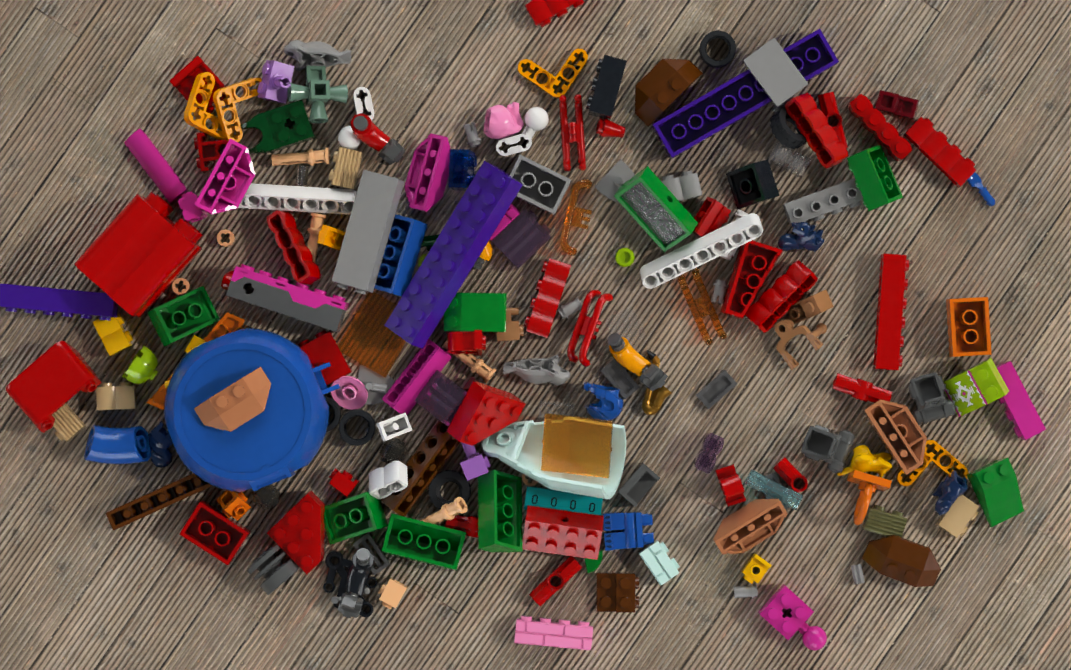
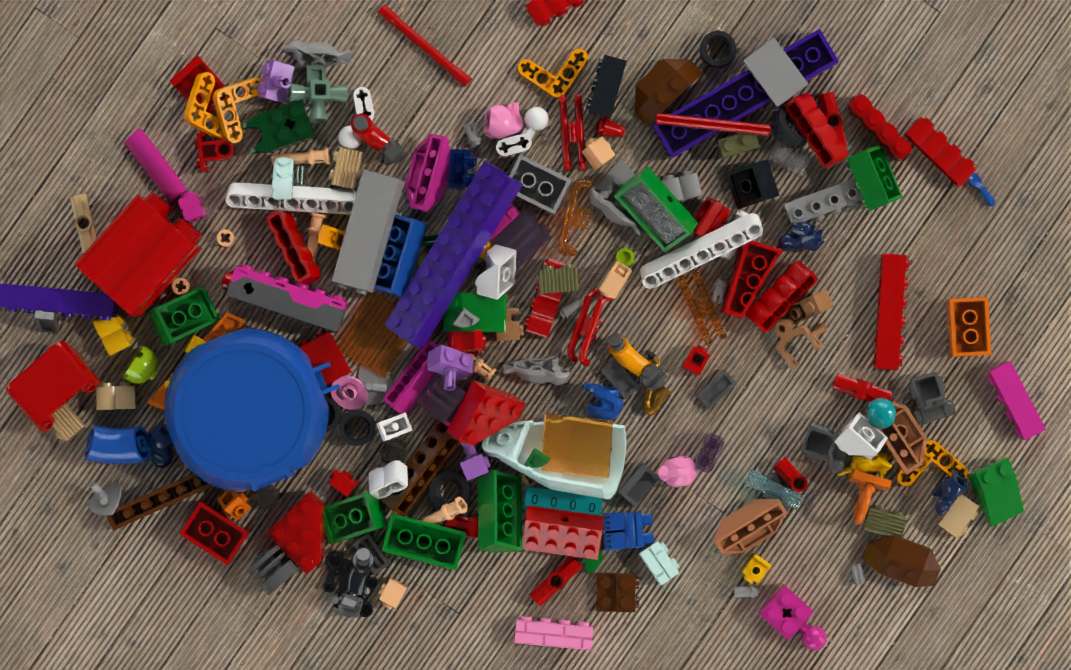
(46, 322): none -> flat silver tile
(81, 211): none -> tan piece
(106, 499): none -> light grey shield
(228, 180): dark pink wedge -> none
(236, 402): nougat wedge -> none
(283, 178): none -> light aqua brick
(393, 19): none -> red piece
(450, 363): none -> medium lavender brick
(465, 319): none -> light grey tile
(499, 272): none -> white slope
(537, 459): none -> green tile
(558, 280): none -> olive brick
(598, 152): none -> light nougat brick
(612, 208): none -> light grey animal
(615, 280): none -> light nougat brick
(678, 471): none -> bright pink piece
(694, 367): none -> red brick
(713, 124): none -> red axle
(730, 485): red pin -> none
(737, 144): none -> olive brick
(861, 438): none -> white slope
(881, 413): none -> teal hair
(897, 104): dark red slope -> none
(975, 387): lime slope -> none

